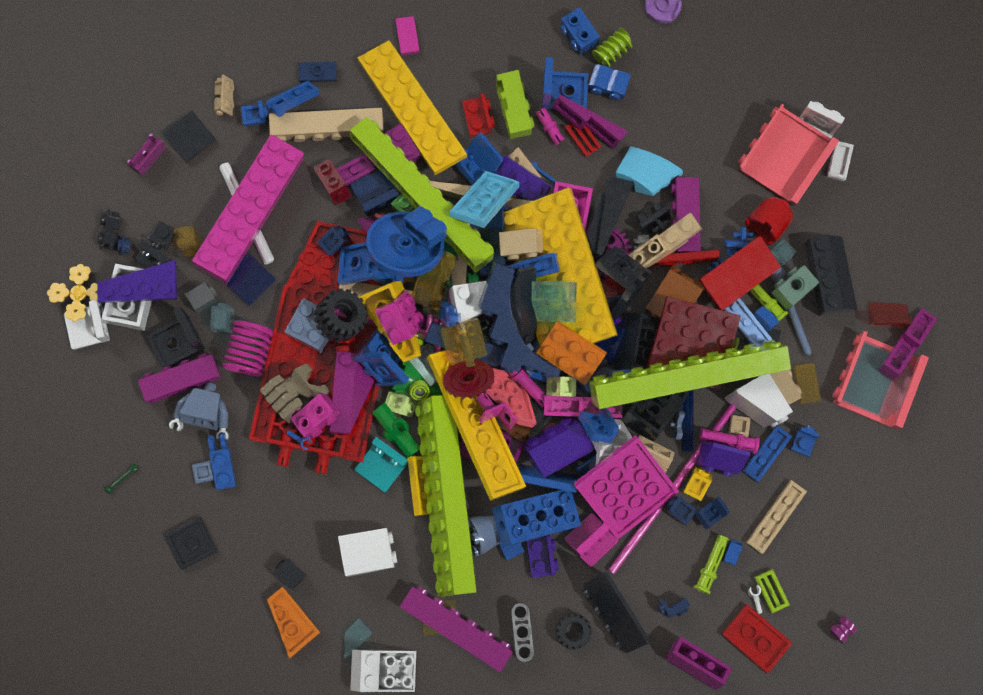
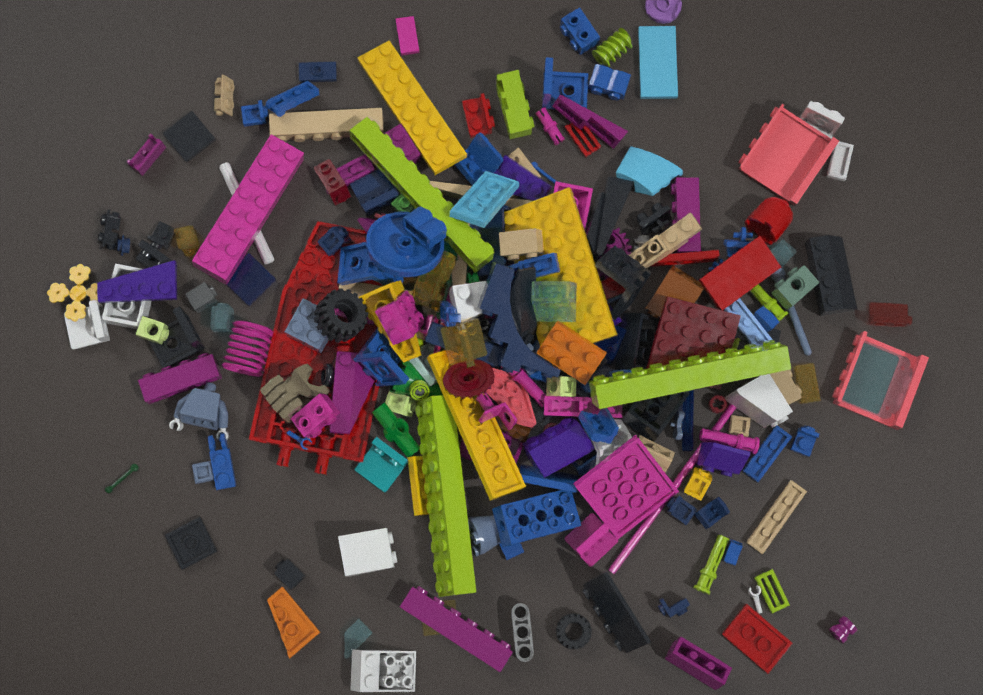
(147, 324): none -> yellowish green brick
(327, 375): none -> black piece
(541, 556): dark purple bracket -> none
(658, 62): none -> medium azure tile
(719, 399): none -> dark red bush
(907, 344): magenta slope -> none

